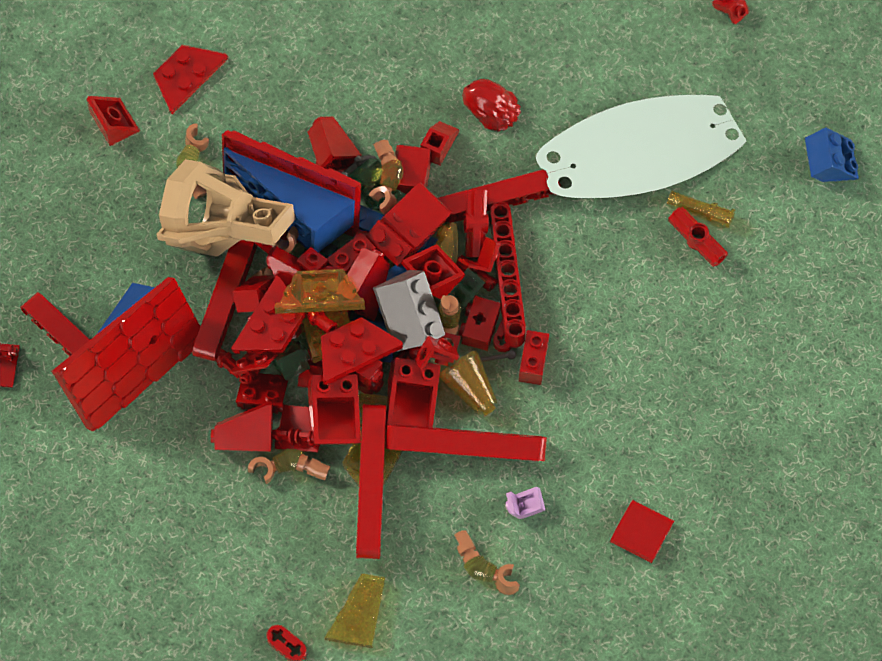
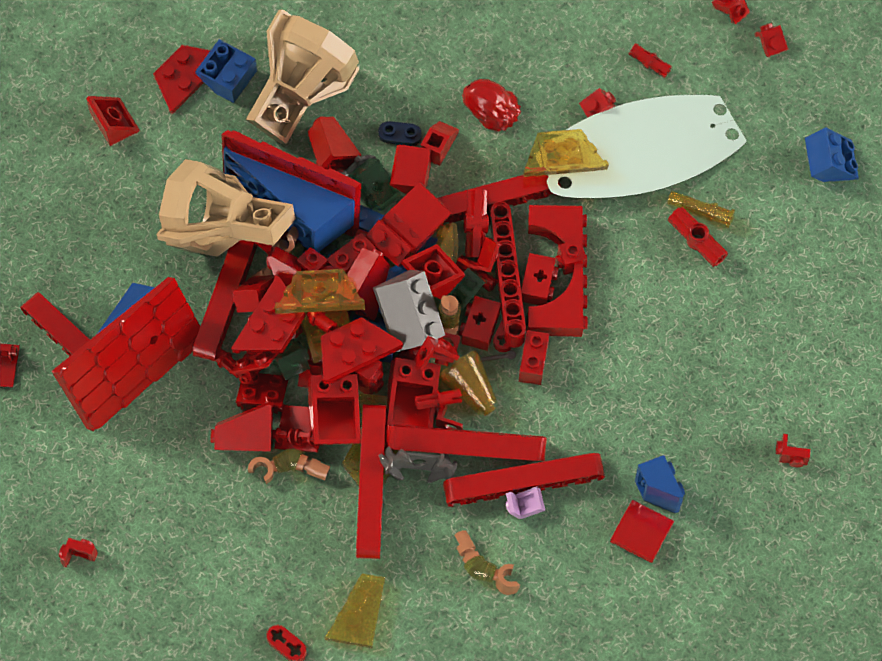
(82, 548): none -> red bracket
(191, 152): nougat piece -> none
(227, 70): none -> blue slope
(298, 61): none -> tan plate
(391, 176): piece -> none
(399, 134): none -> dark blue plate
(436, 464): none -> dark grey piece
(438, 399): none -> red axle
(442, 422): none -> red bracket
(517, 479): none -> red beam
(539, 268): none -> red brick
(563, 153): none -> clear yellow wing
(565, 313): none -> red arch
(569, 254): none -> red bracket
(597, 102): none -> red bracket
(650, 60): none -> red pin
(658, 485): none -> blue slope
(772, 39): none -> red bracket
(793, 455): none -> red bracket

